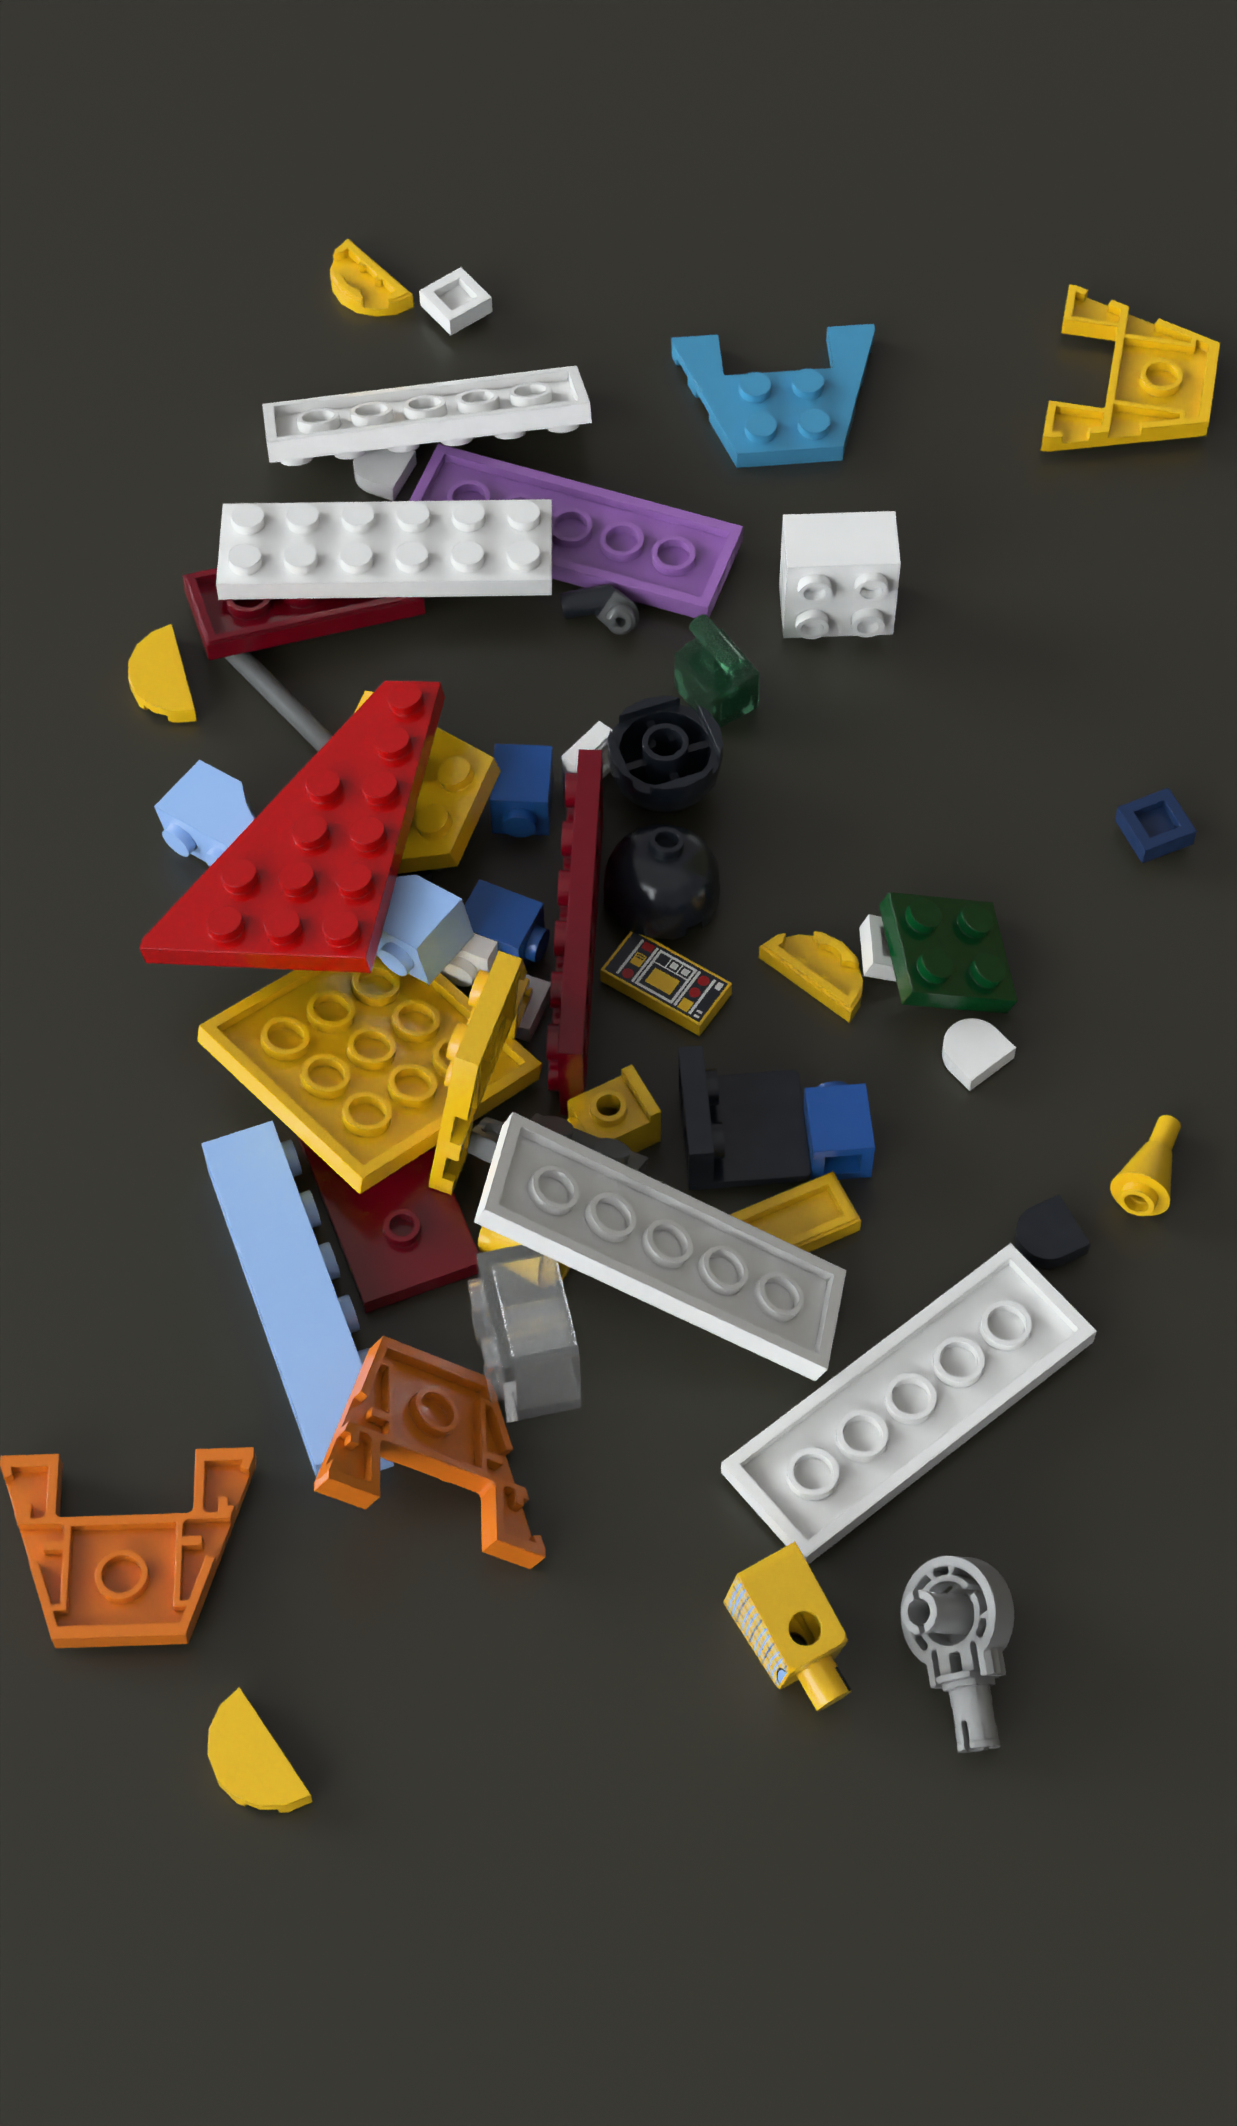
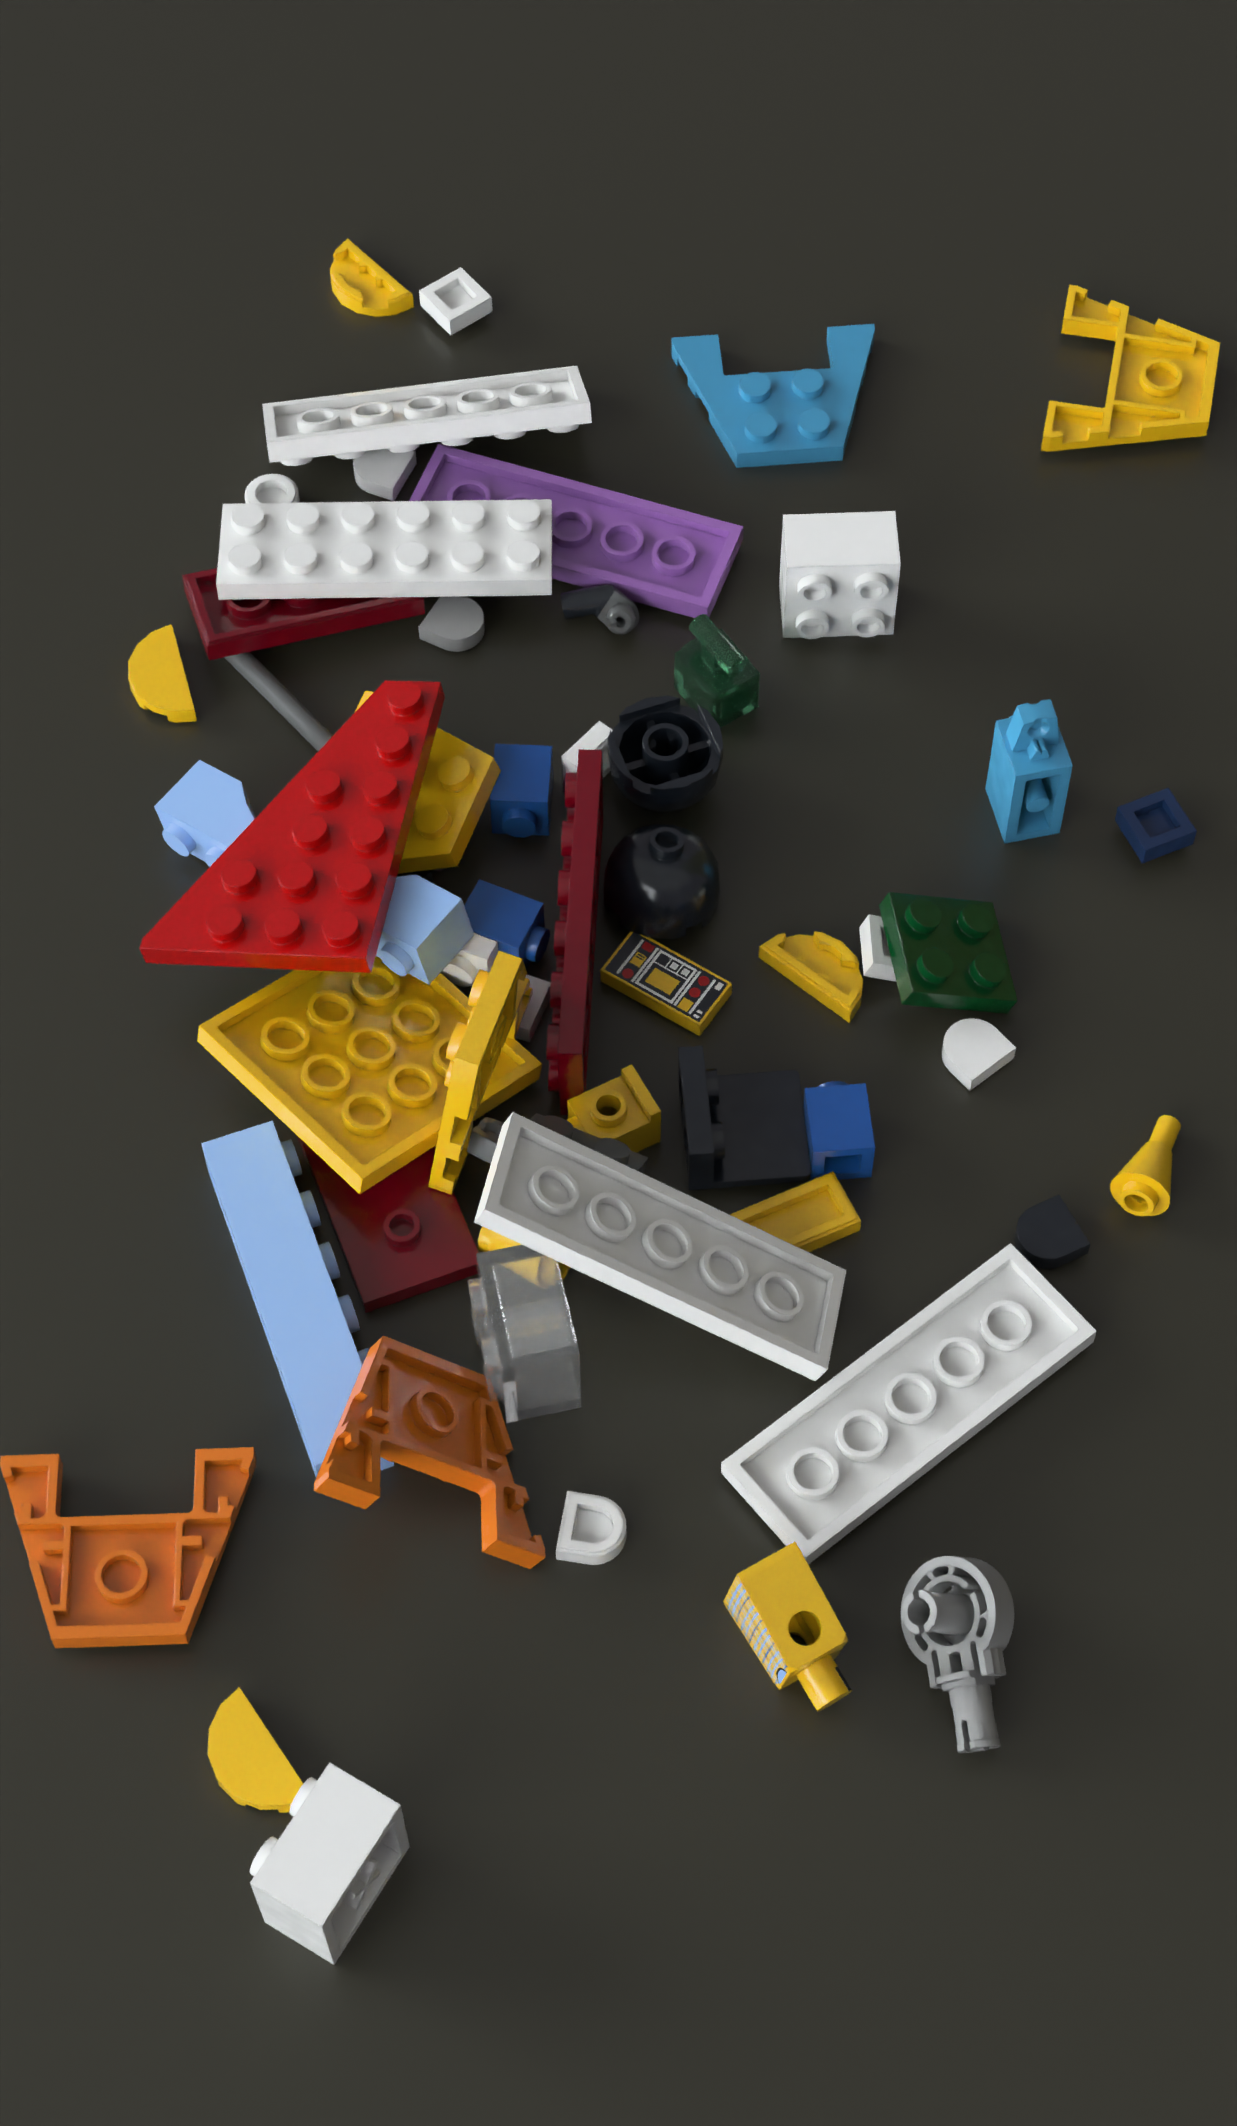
(272, 489): none -> white tile
(329, 1861): none -> white brick
(453, 624): none -> light grey tile
(590, 1529): none -> white tile
(1028, 773): none -> dark azure hinge

